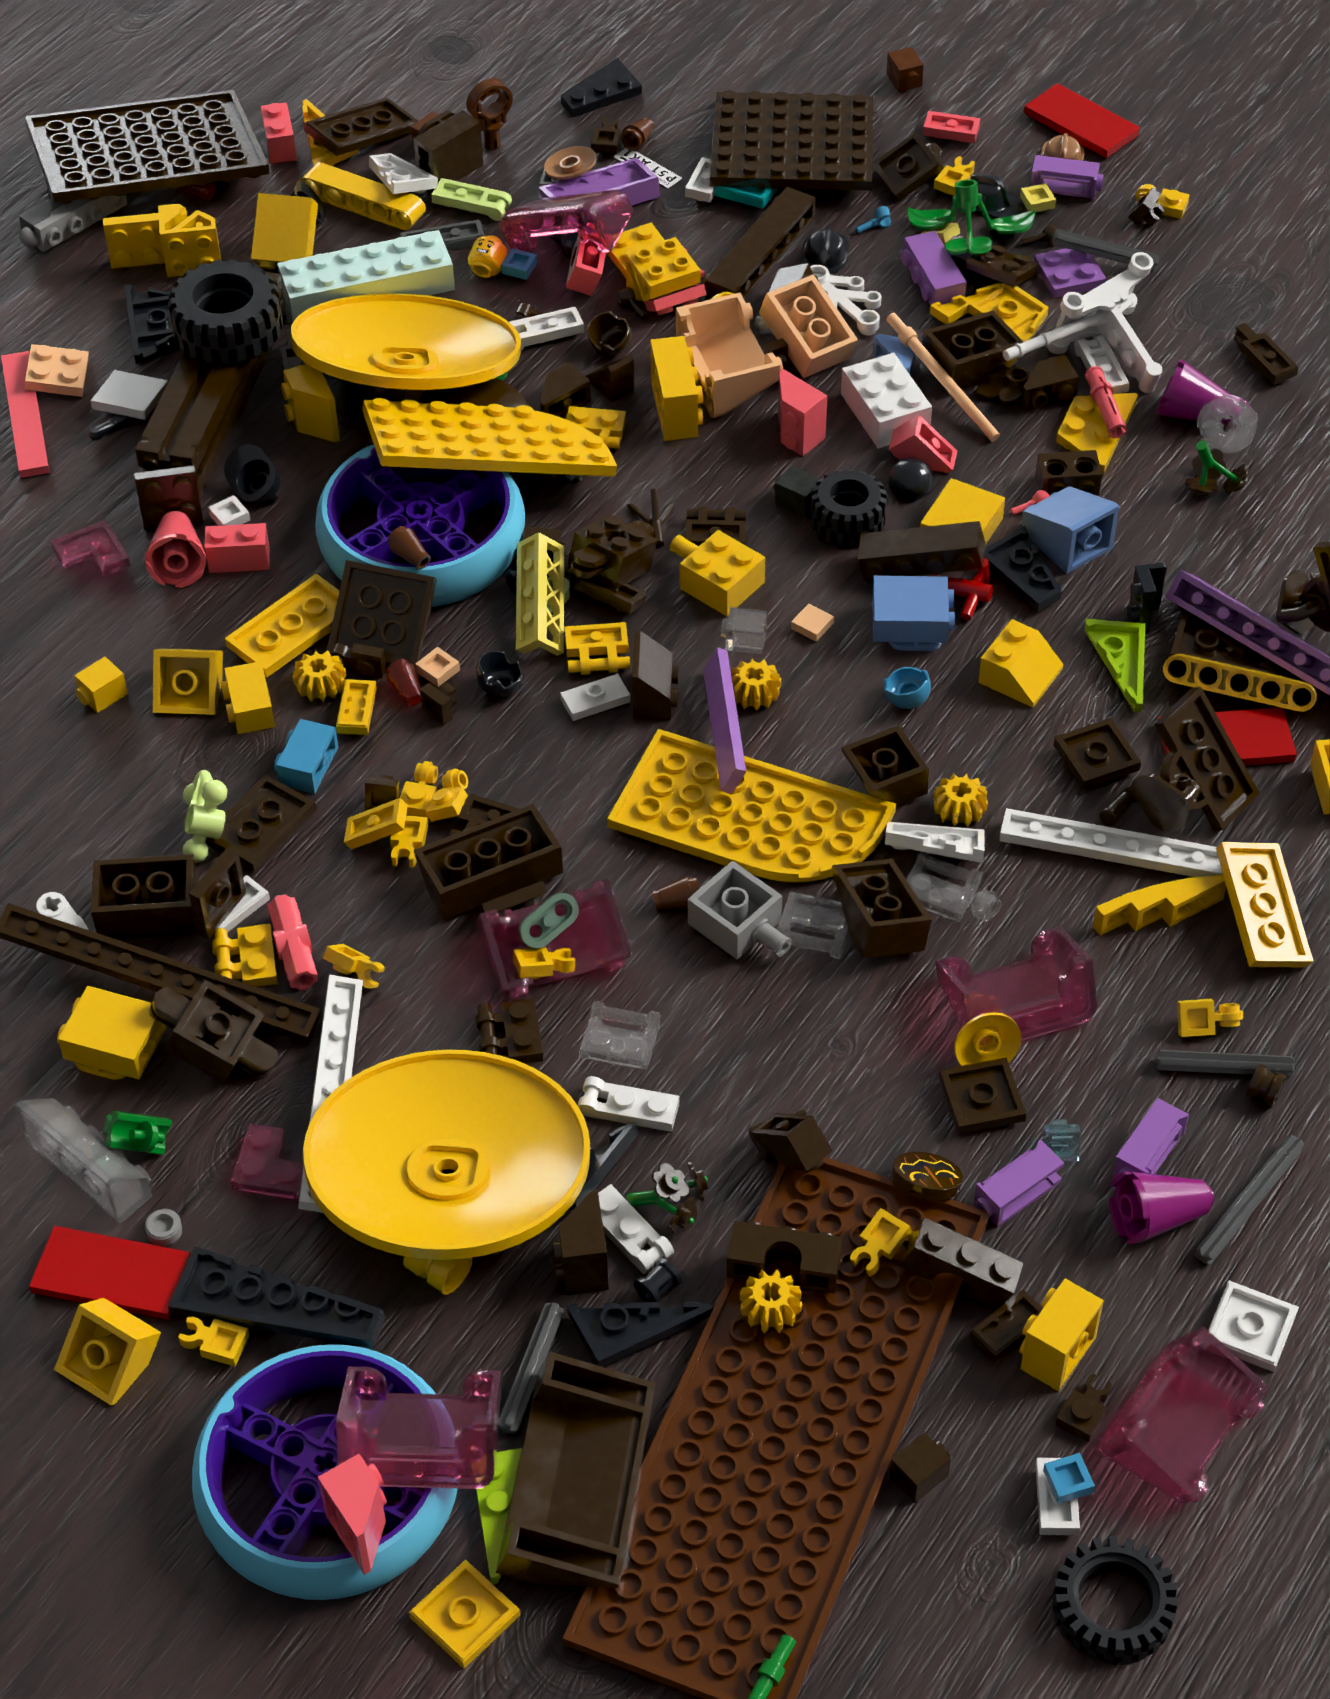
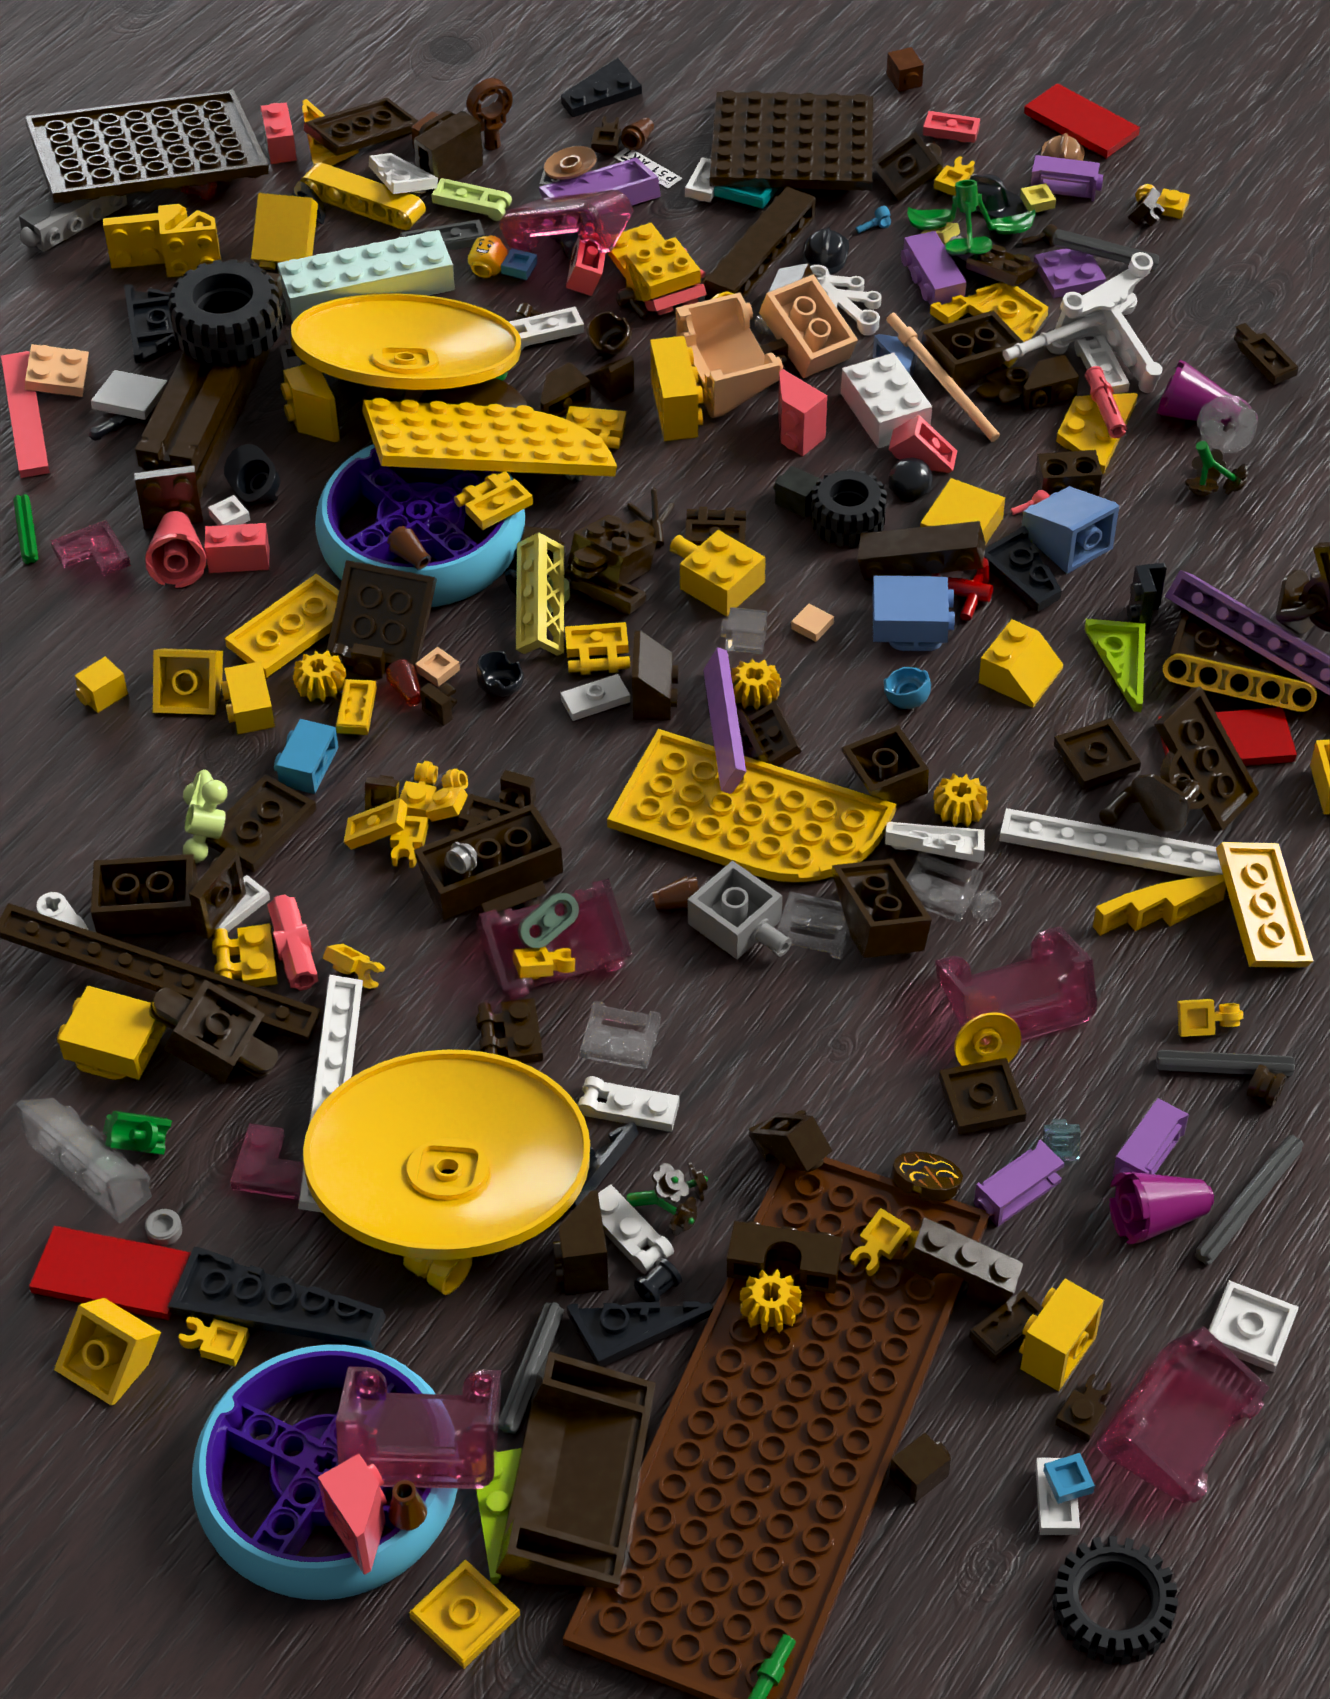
(25, 529): none -> green axle
(406, 1507): none -> reddish brown cone
(462, 857): none -> light grey plate
(493, 499): none -> yellow plate
(517, 789): none -> dark brown tile
(769, 735): none -> dark brown bracket

